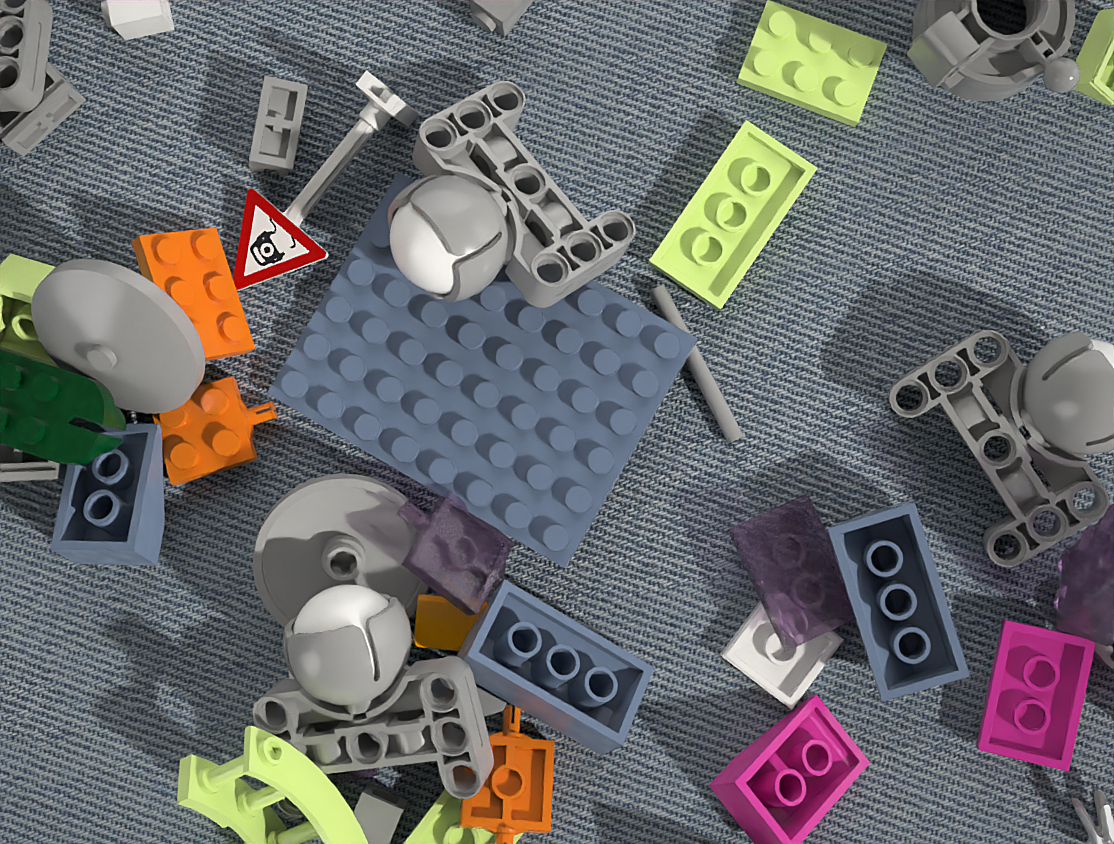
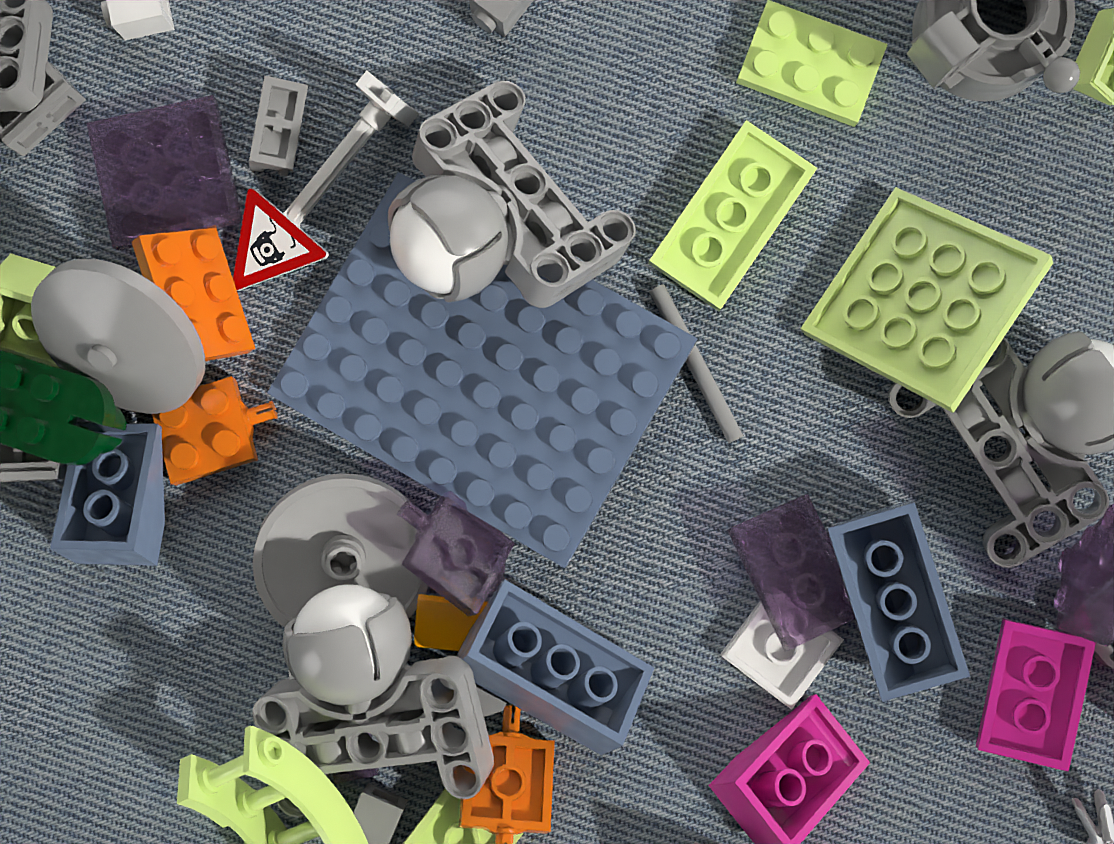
(164, 171): none -> clear purple plate
(926, 297): none -> yellowish green plate

